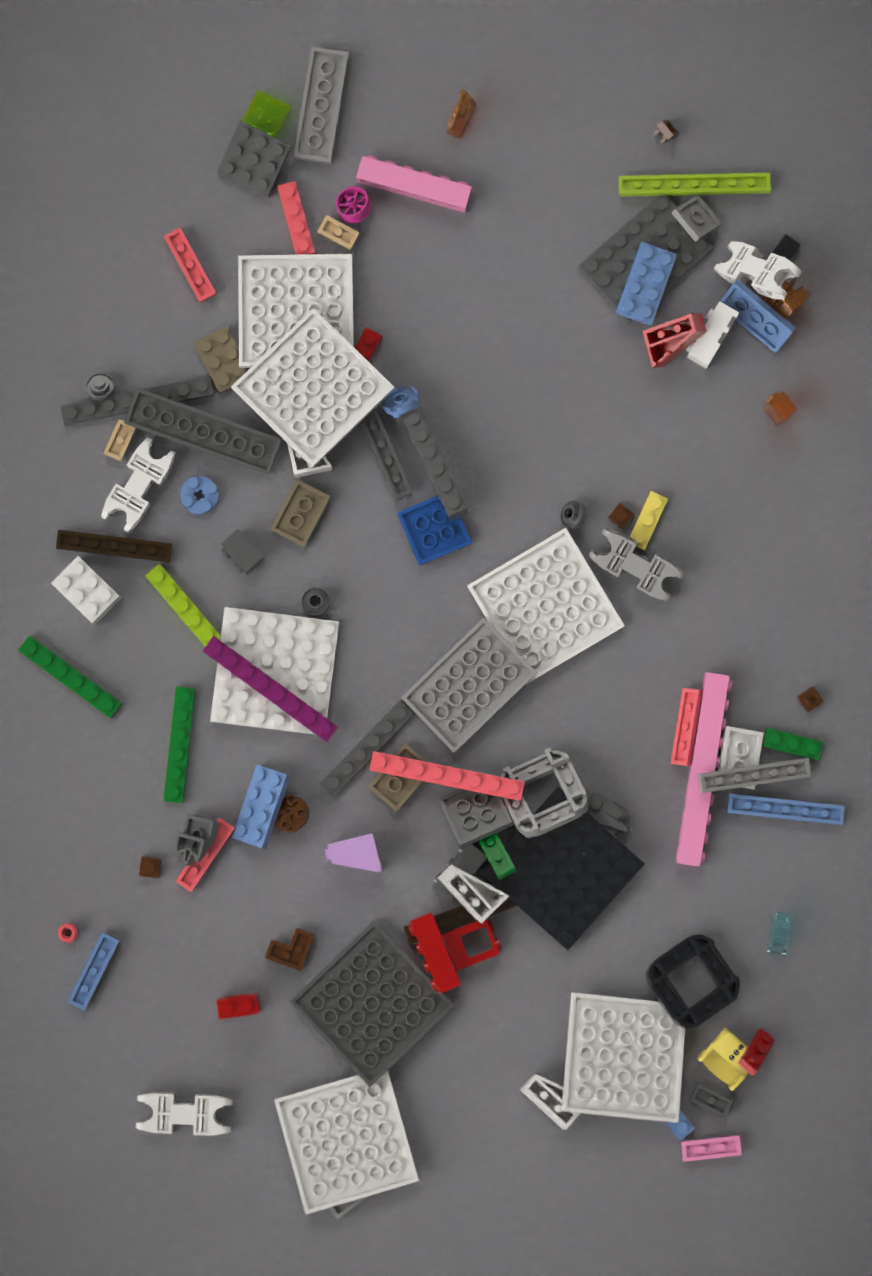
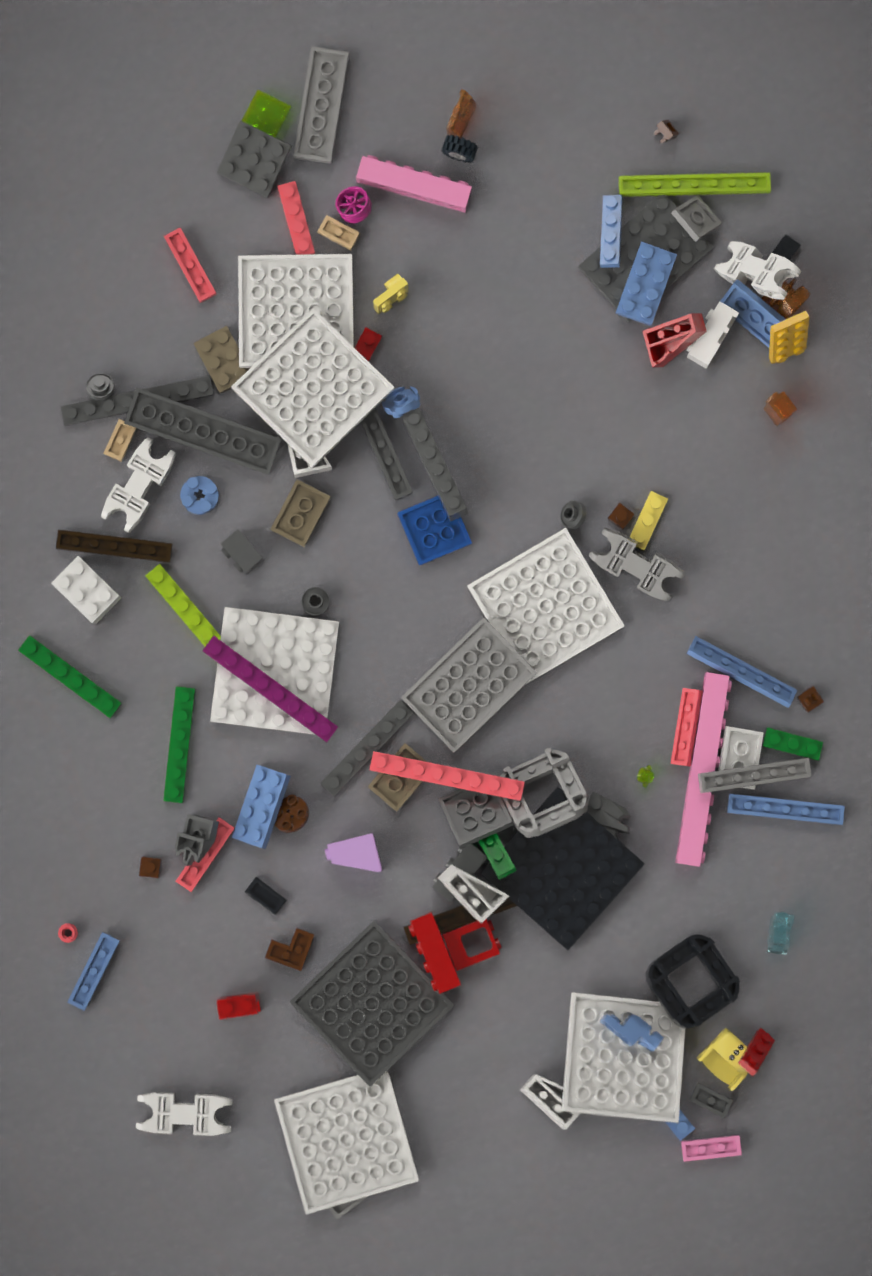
(265, 895): none -> black tile
(396, 291): none -> light yellow plate
(459, 149): none -> black wheel
(611, 231): none -> medium blue plate
(633, 1030): none -> medium blue plate
(645, 775): none -> clear neon green plate
(741, 671): none -> medium blue plate
(788, 338): none -> yellow plate

